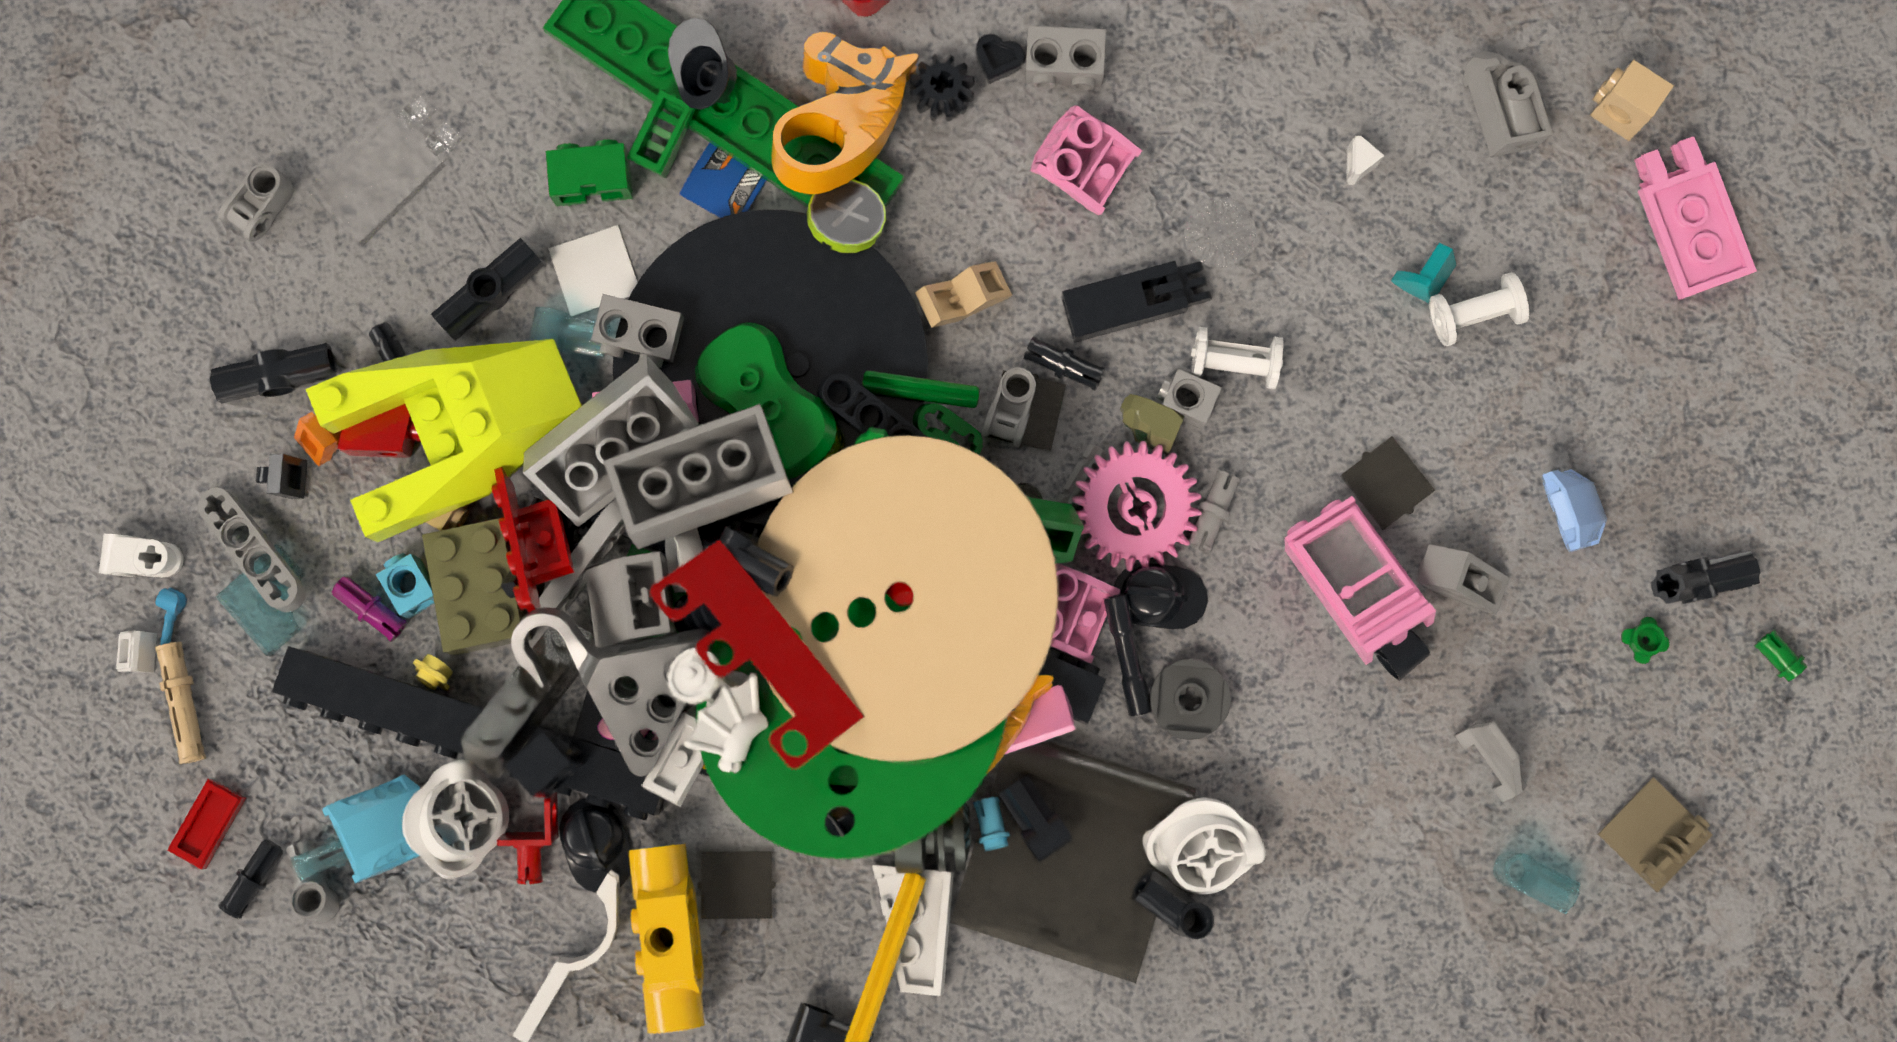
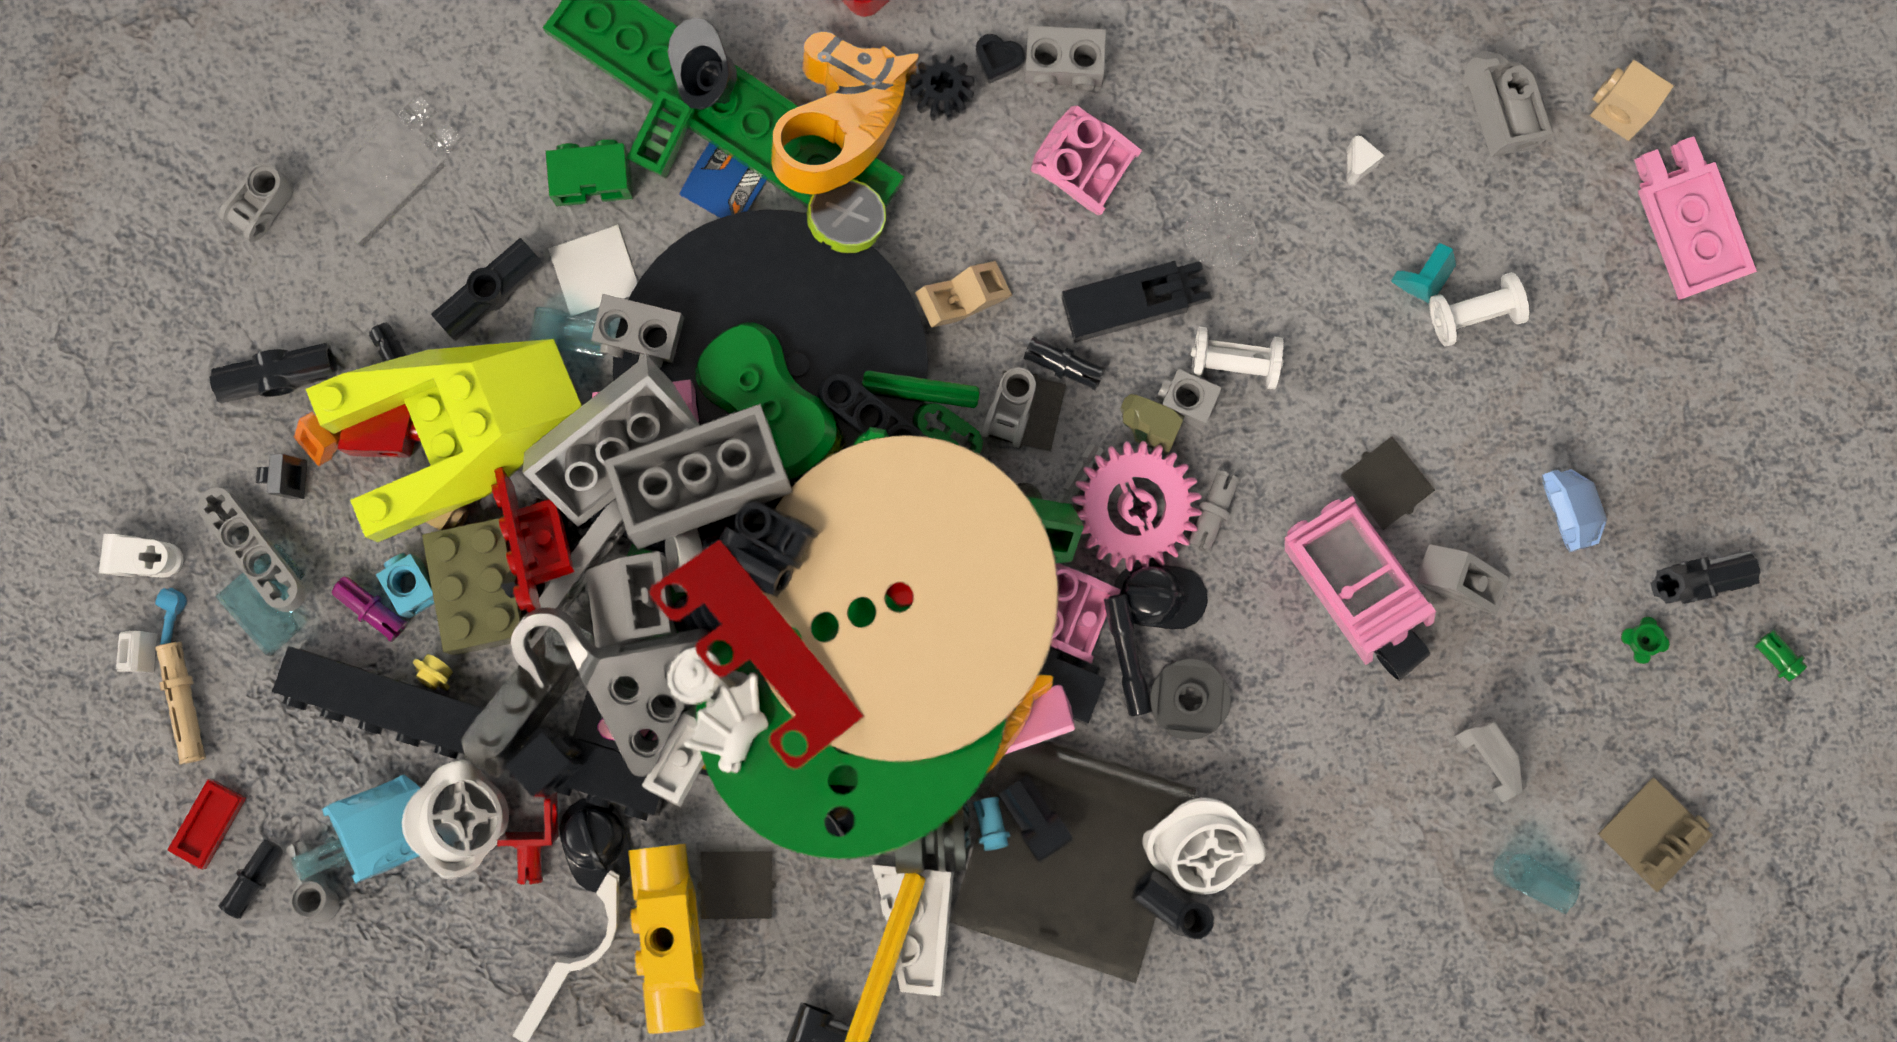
(782, 535): none -> black piece

